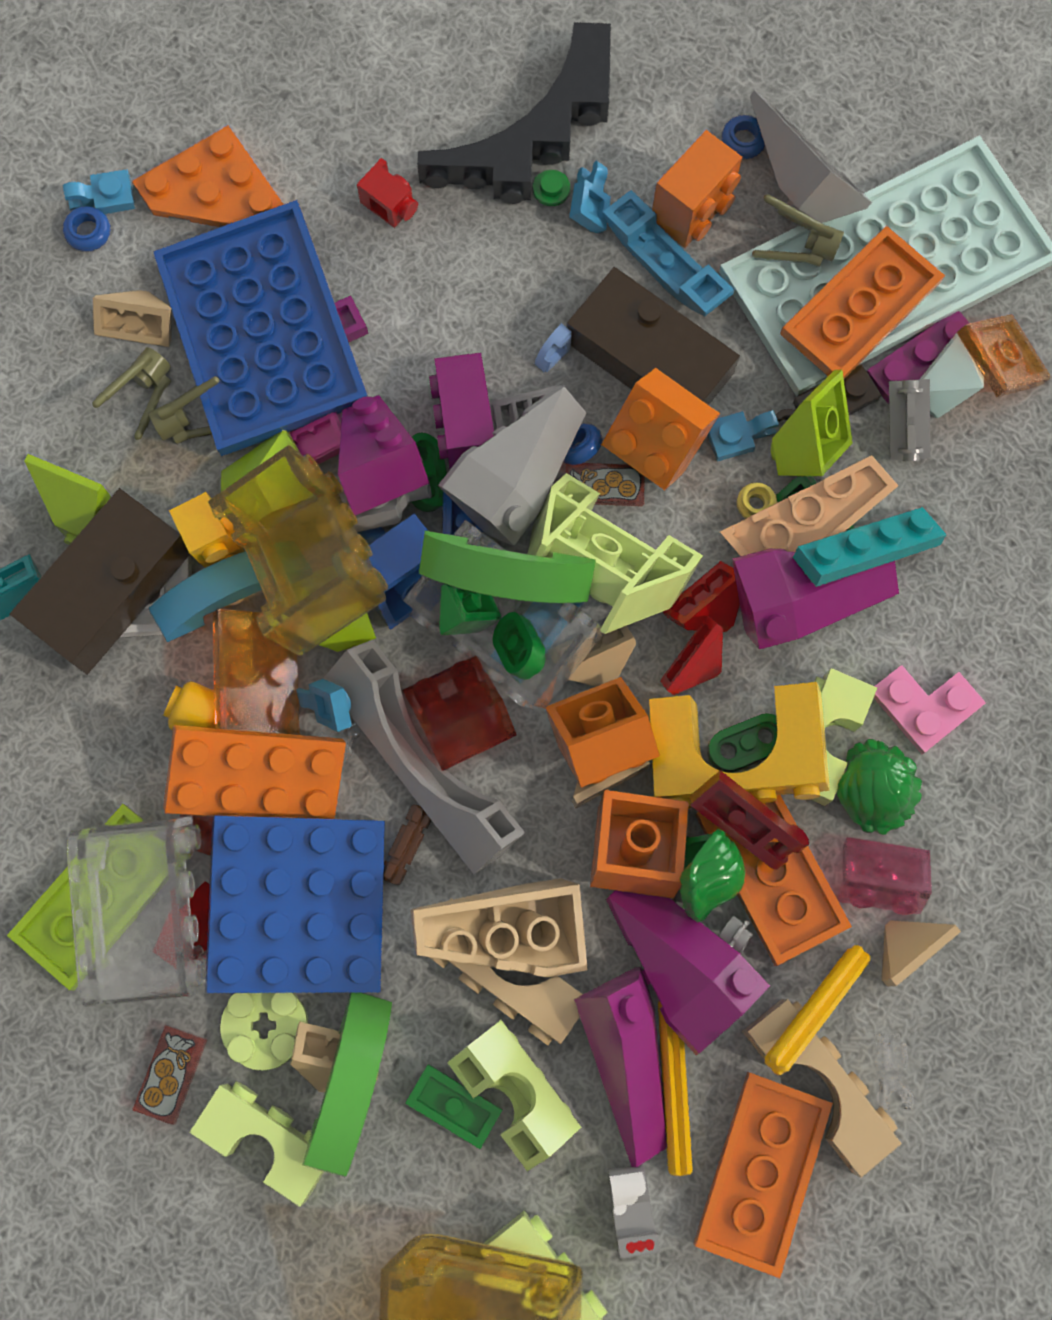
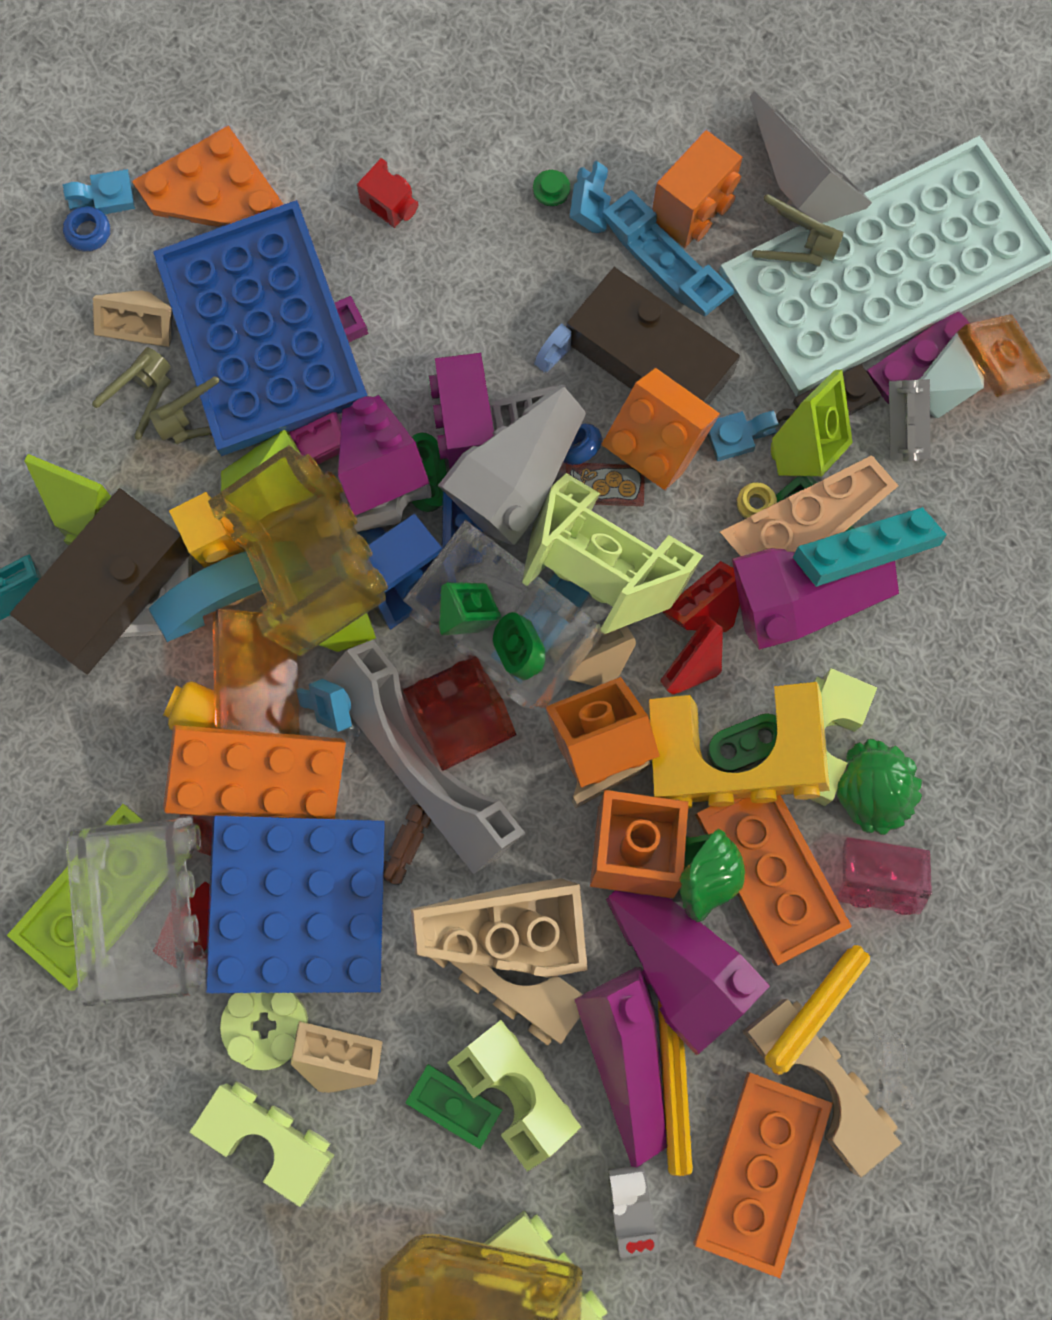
(170, 1075): tile -> none
(349, 1085): bright green slope -> none
(504, 572): bright green slope -> none
(542, 134): black arch -> none
(736, 934): light grey plate -> none
(745, 149): blue piece -> none
(748, 820): dark red plate -> none
(862, 304): orange plate -> none
(911, 945): tan slope -> none
(926, 717): bright pink plate -> none

